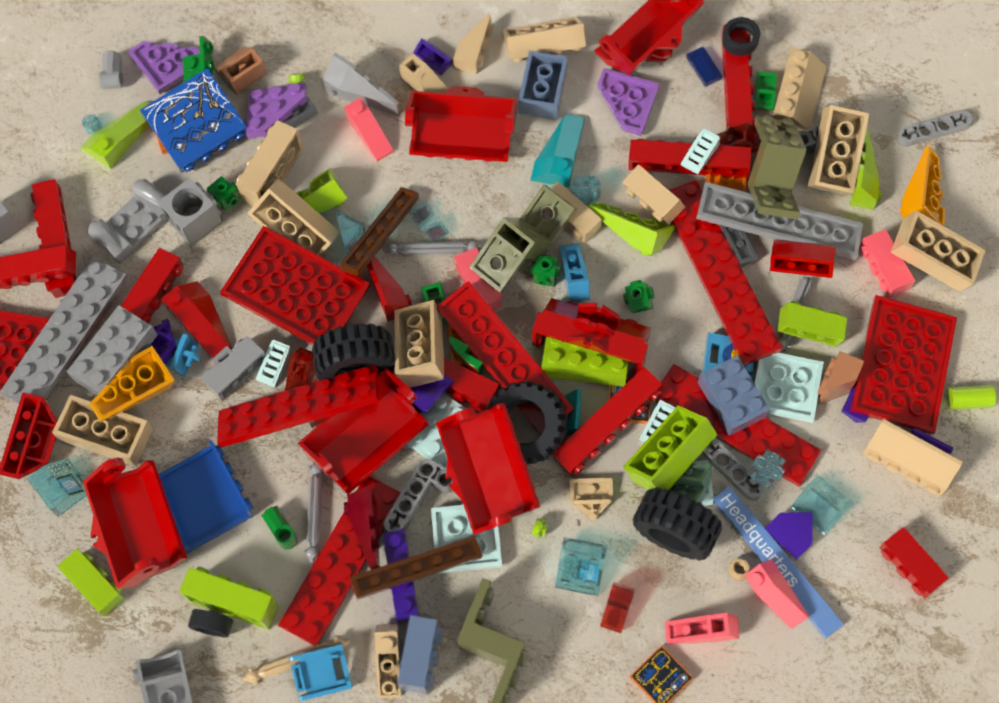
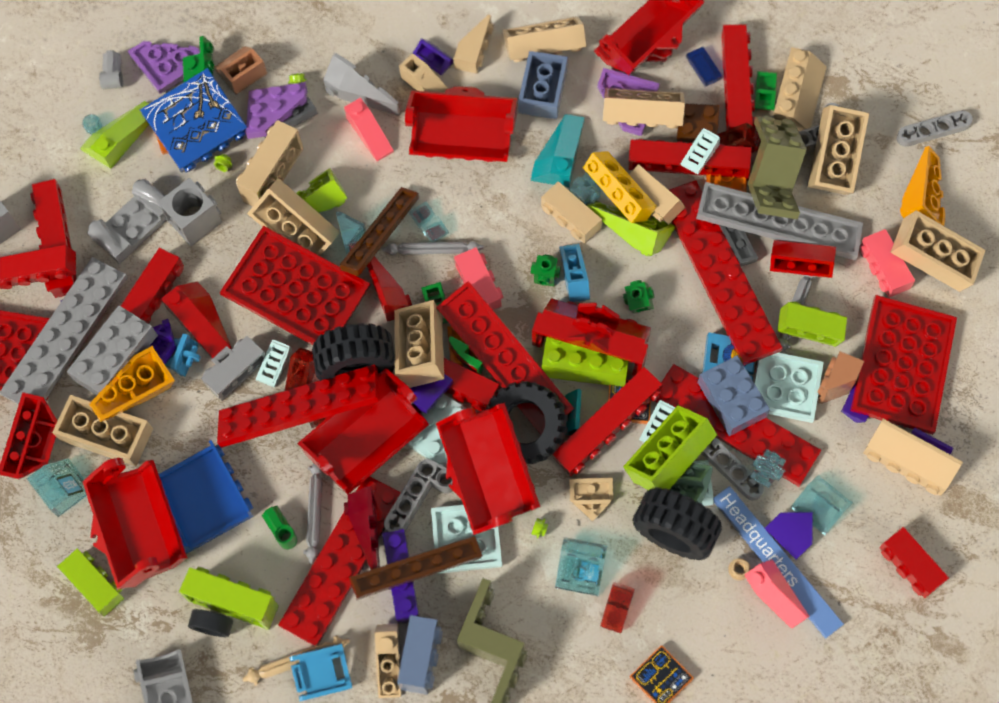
(223, 162): none -> lime plate
(224, 193): green brick -> none
(522, 238): olive bracket -> none
(619, 187): none -> yellow brick
(643, 107): none -> tan slope
(696, 118): none -> reddish brown plate
(703, 629): coral slope -> none
(744, 24): black tyre -> none
(867, 183): lime wedge -> none
(972, 397): lime brick -> none

